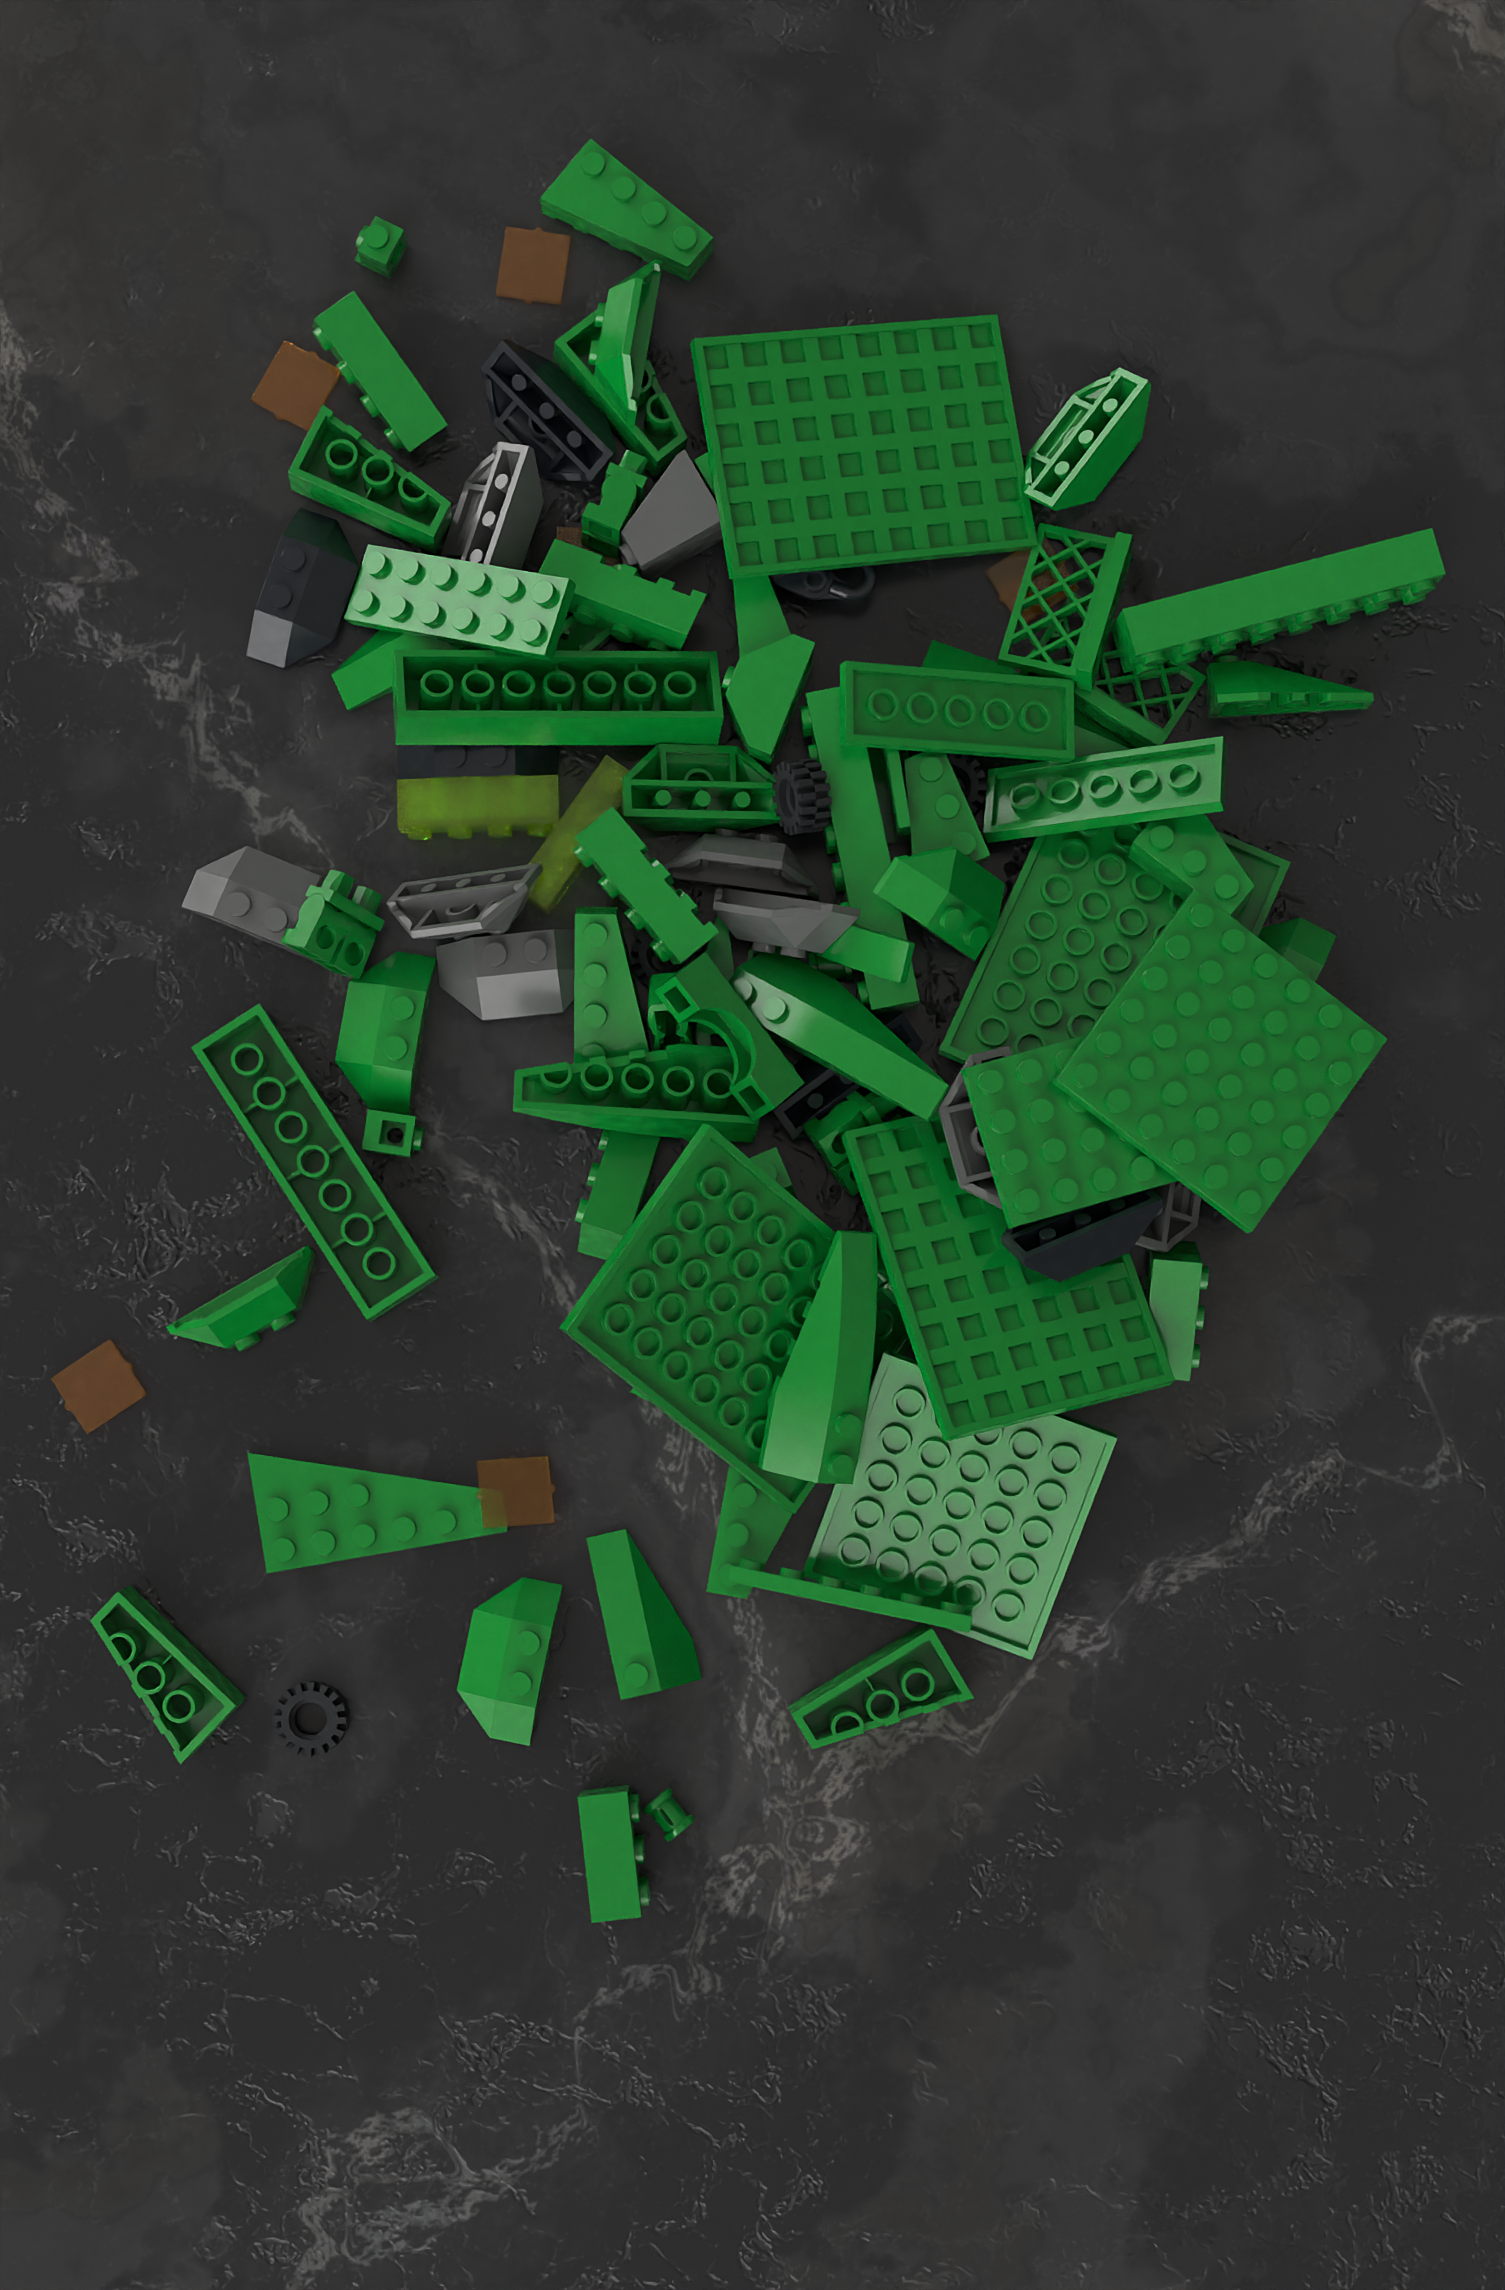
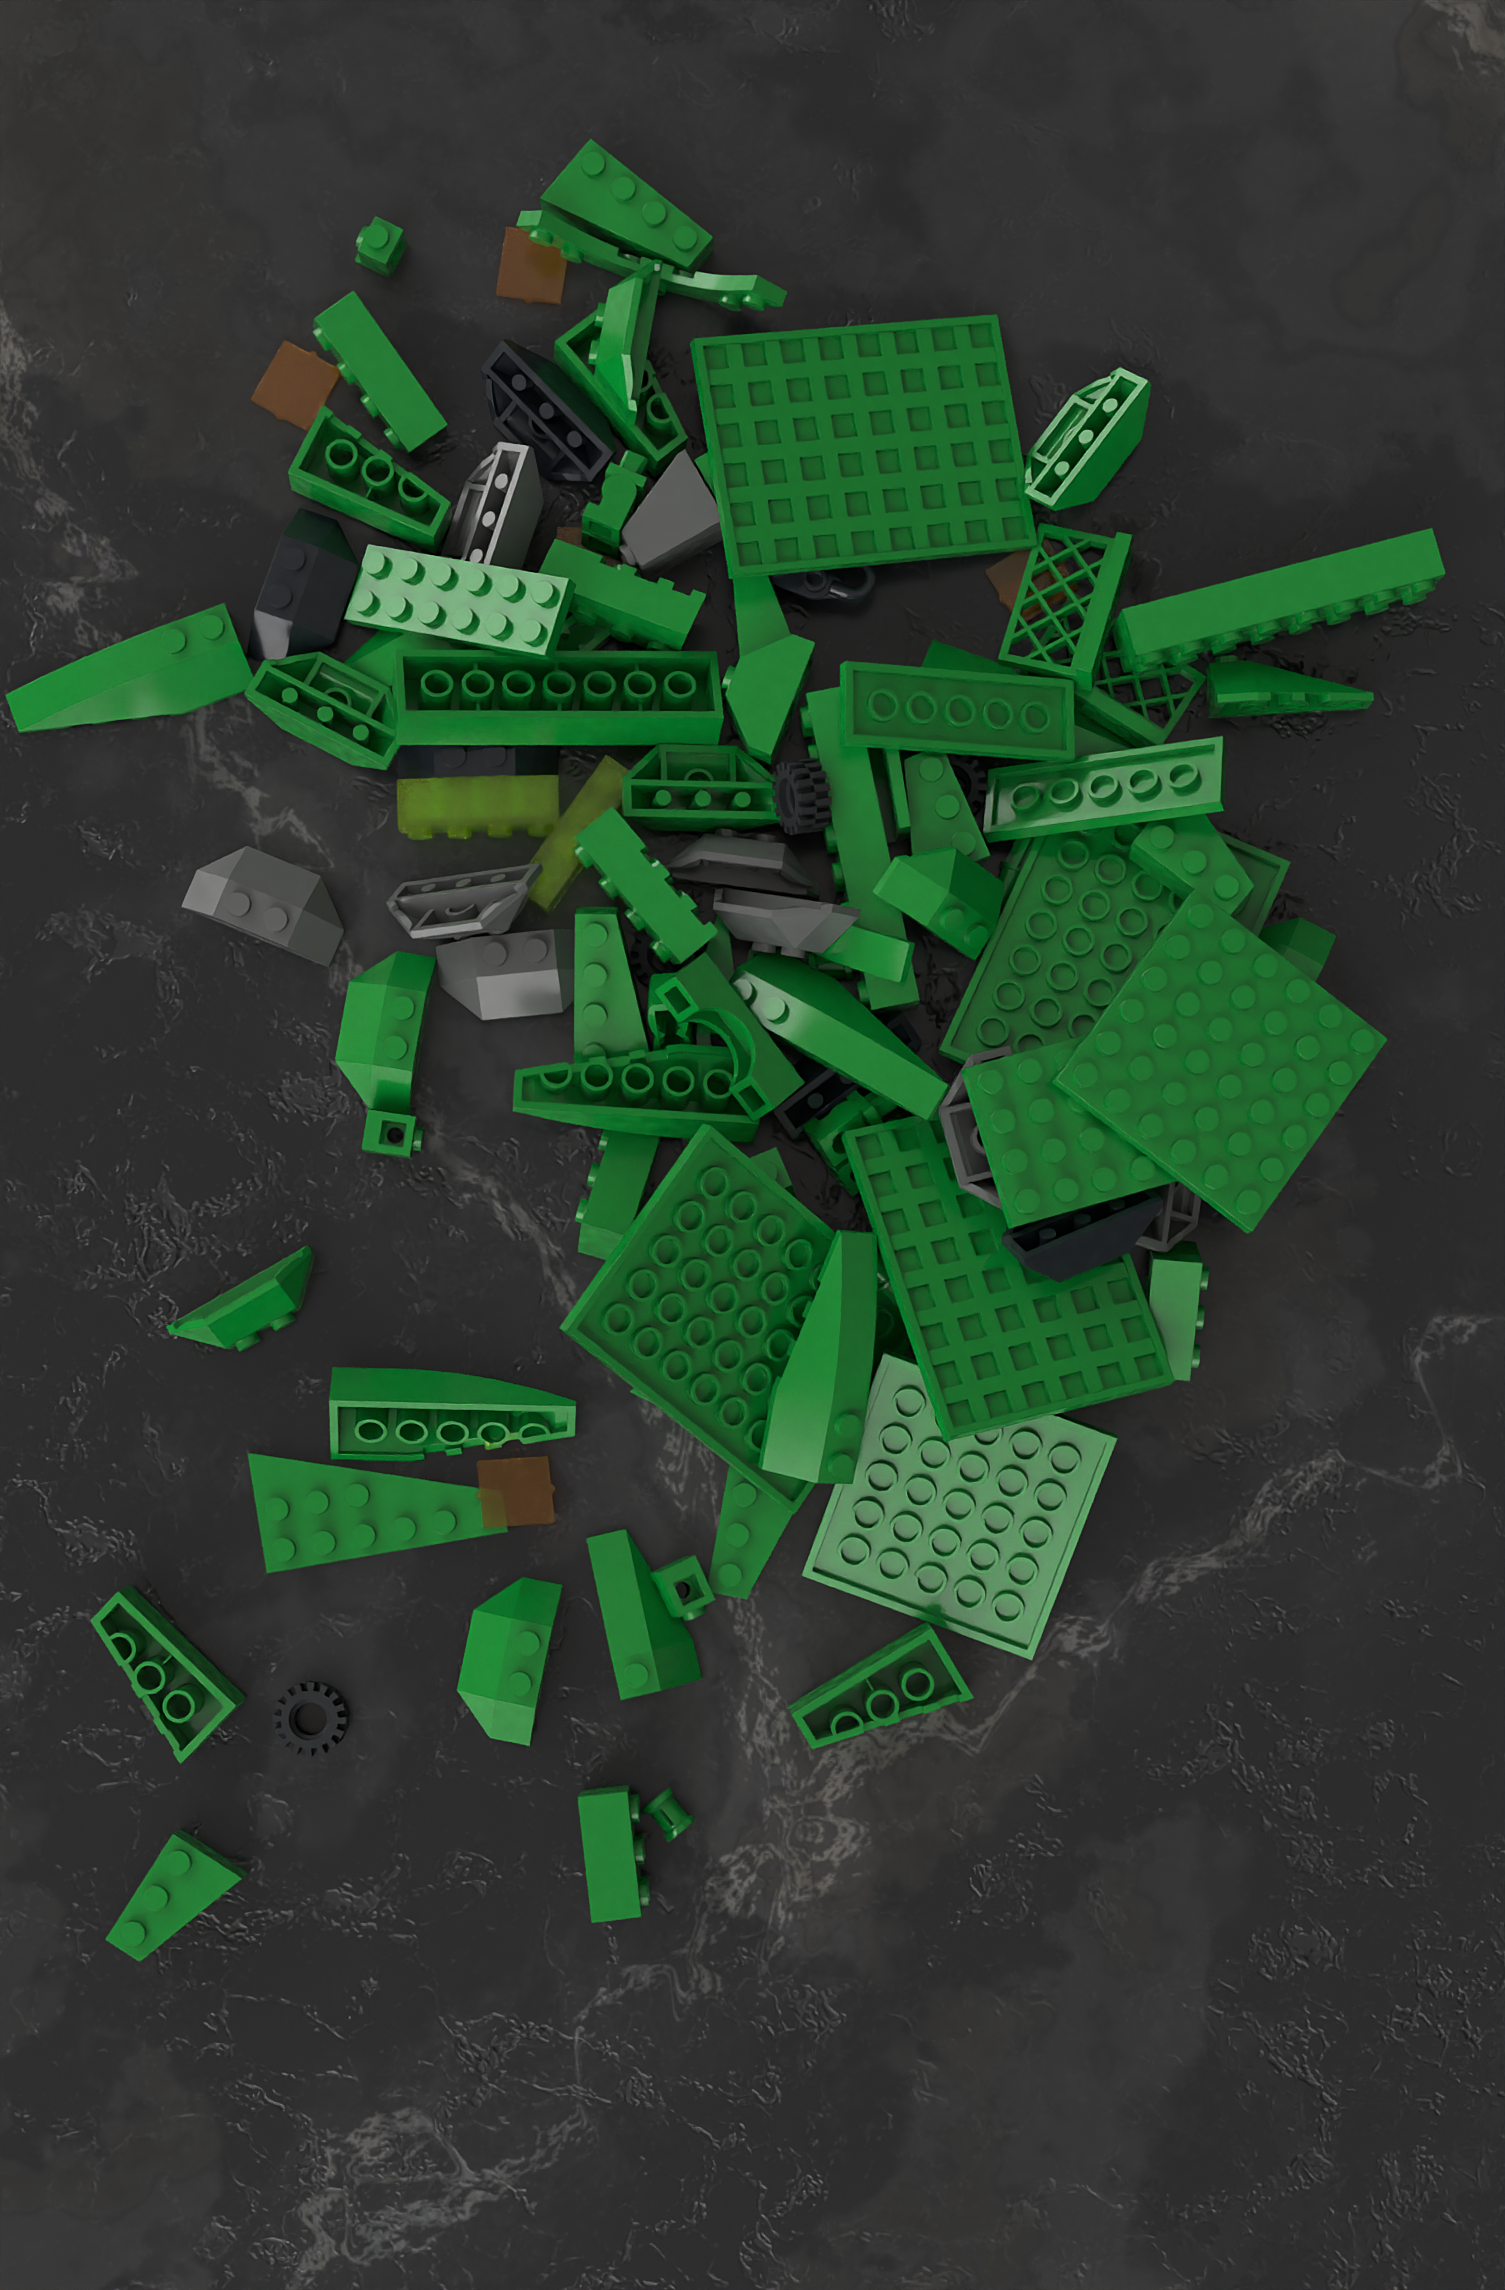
(99, 1386): clear orange piece -> none
(141, 677): none -> green wedge
(174, 1892): none -> green wedge
(315, 1162): green brick -> none
(328, 707): none -> green wedge
(337, 929): green hips -> none
(421, 1412): none -> green wedge
(577, 246): none -> green plate
(698, 1592): none -> green brick
(868, 1598): green plate -> none
(1013, 865): none -> green axle

